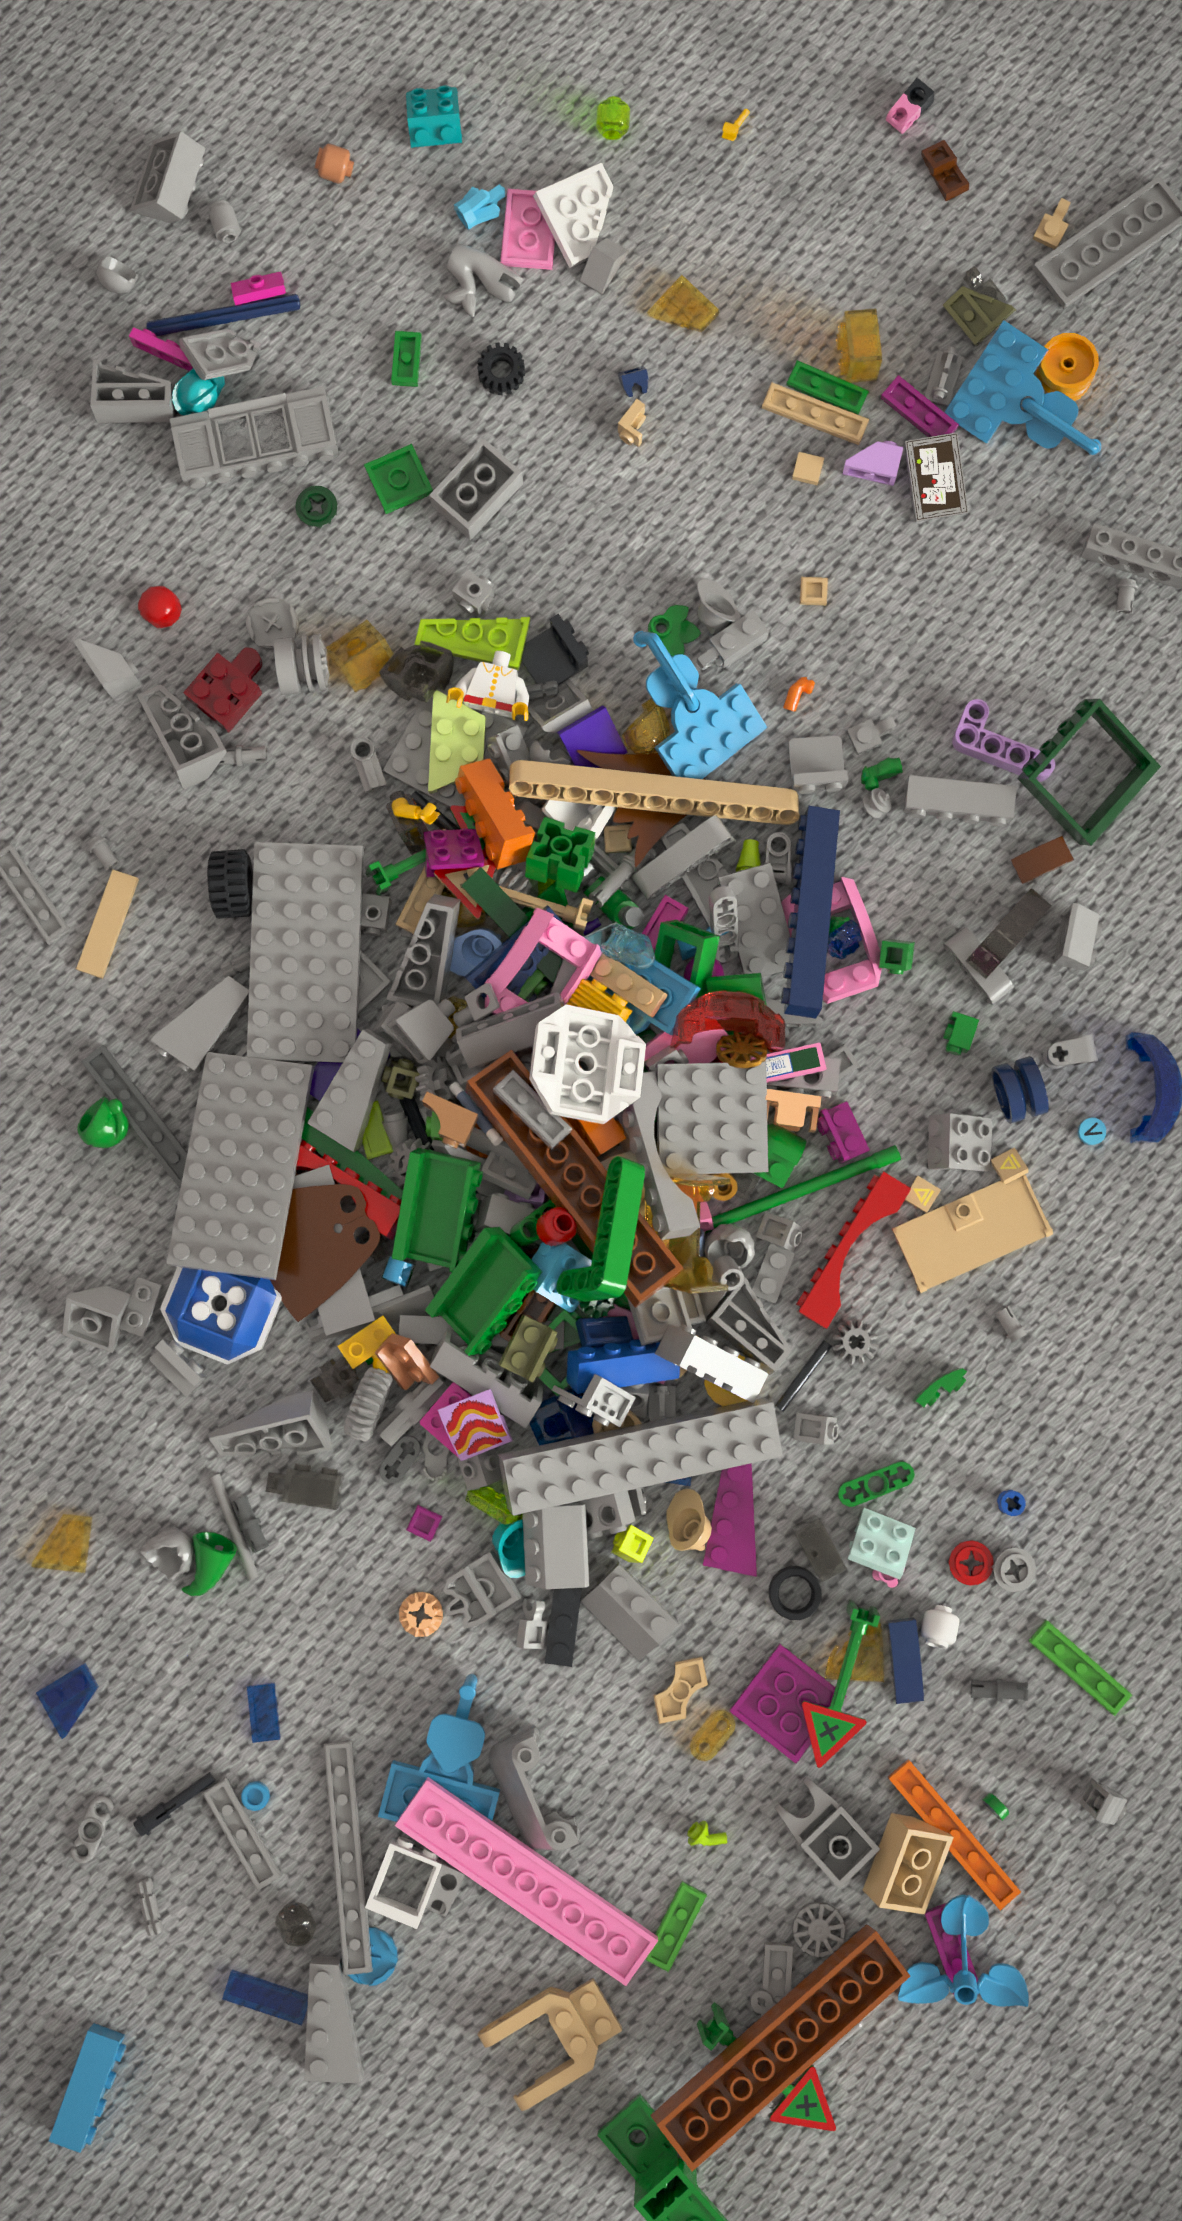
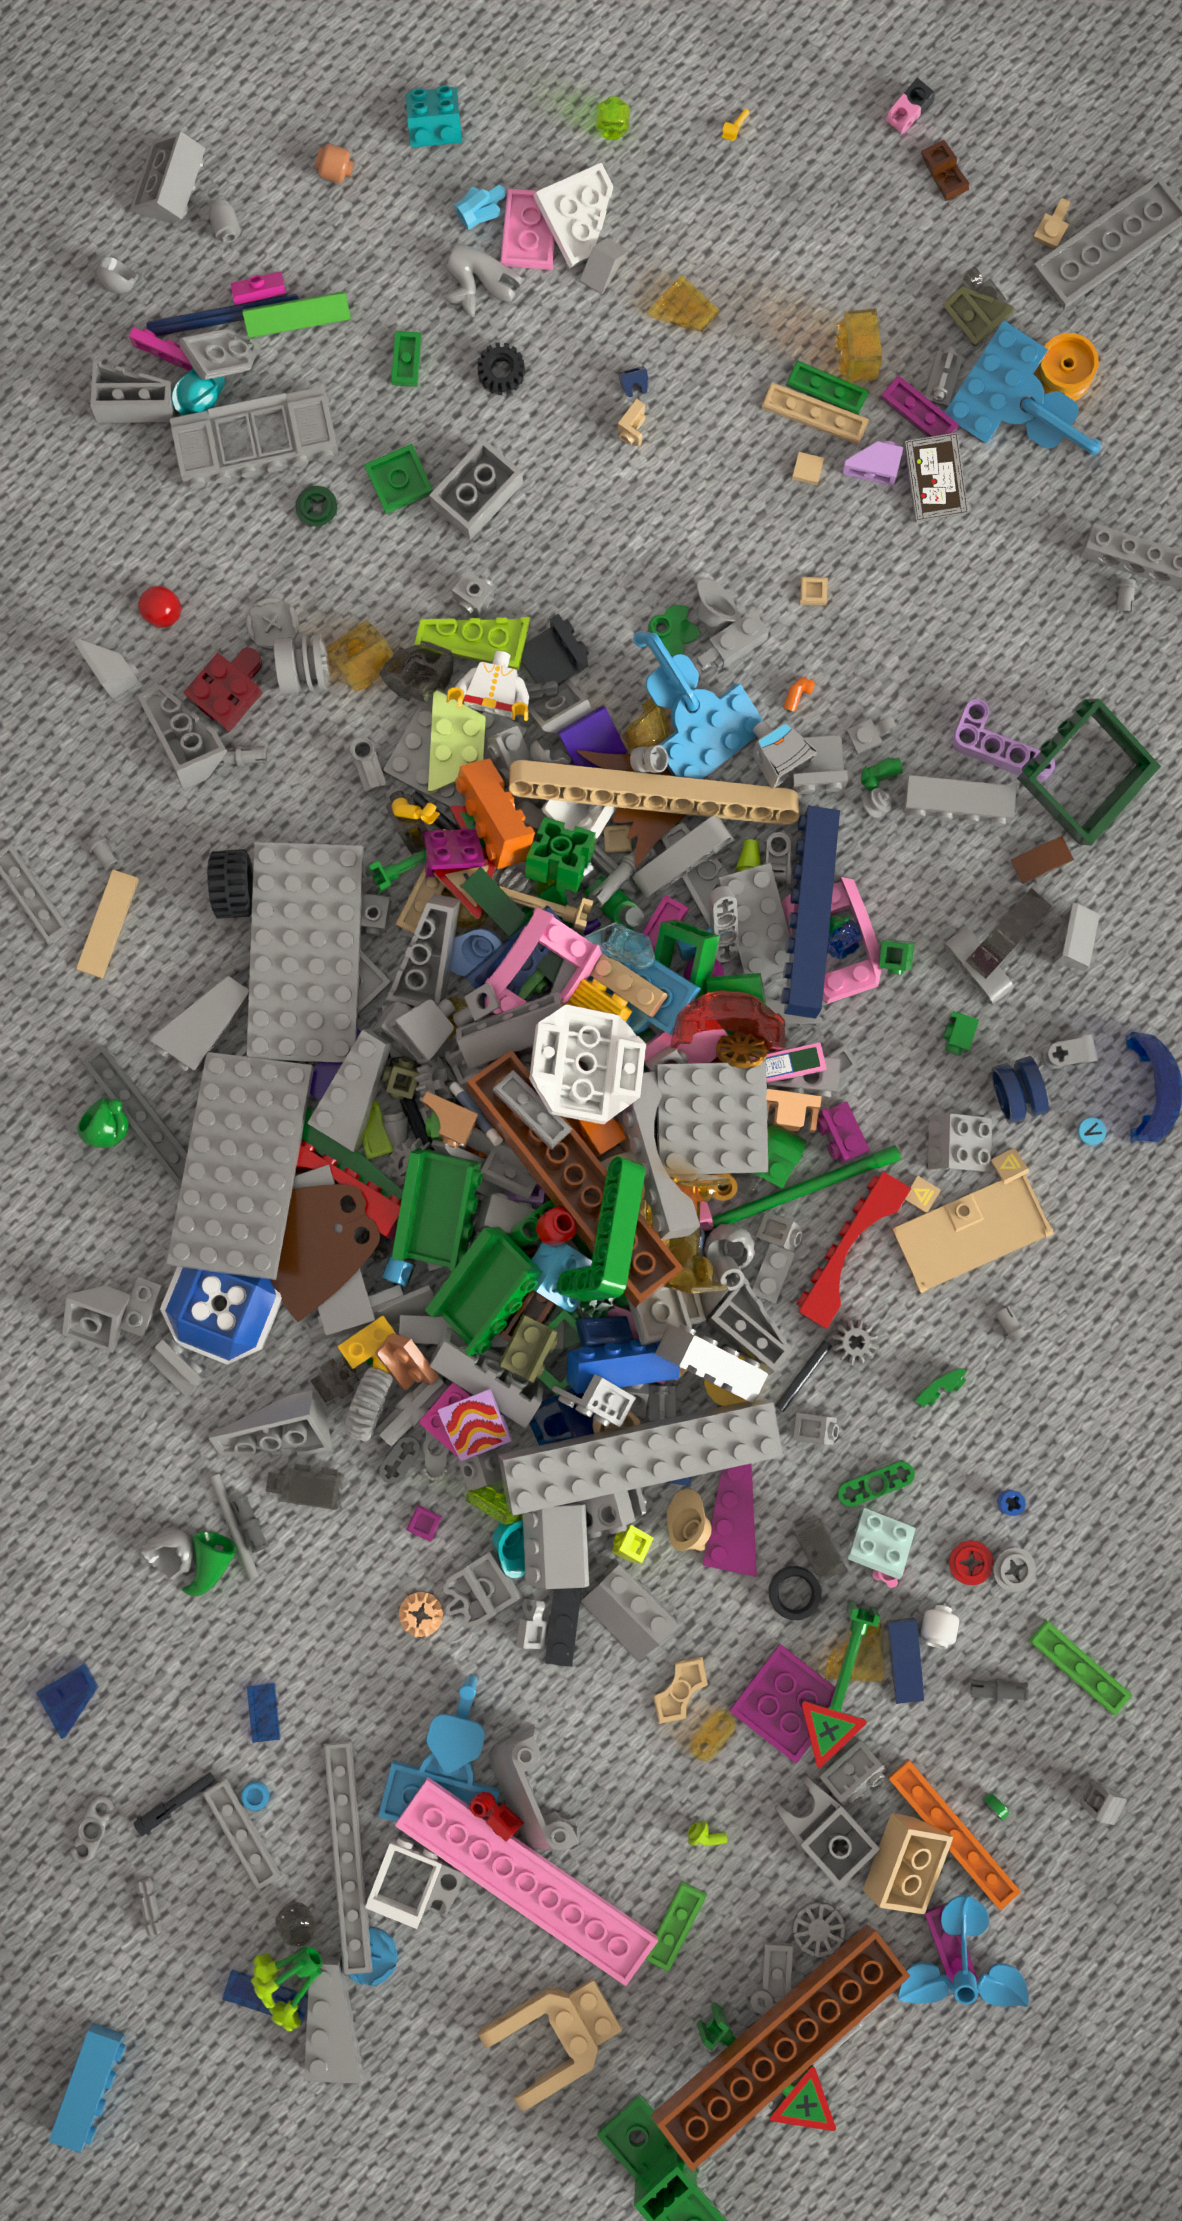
(67, 1545): clear yellow wing -> none
(266, 1981): none -> plant
(296, 314): none -> bright green tile
(501, 1819): none -> red plate
(649, 759): none -> light grey wheel
(781, 752): none -> light grey torso
(853, 1774): none -> light grey bracket

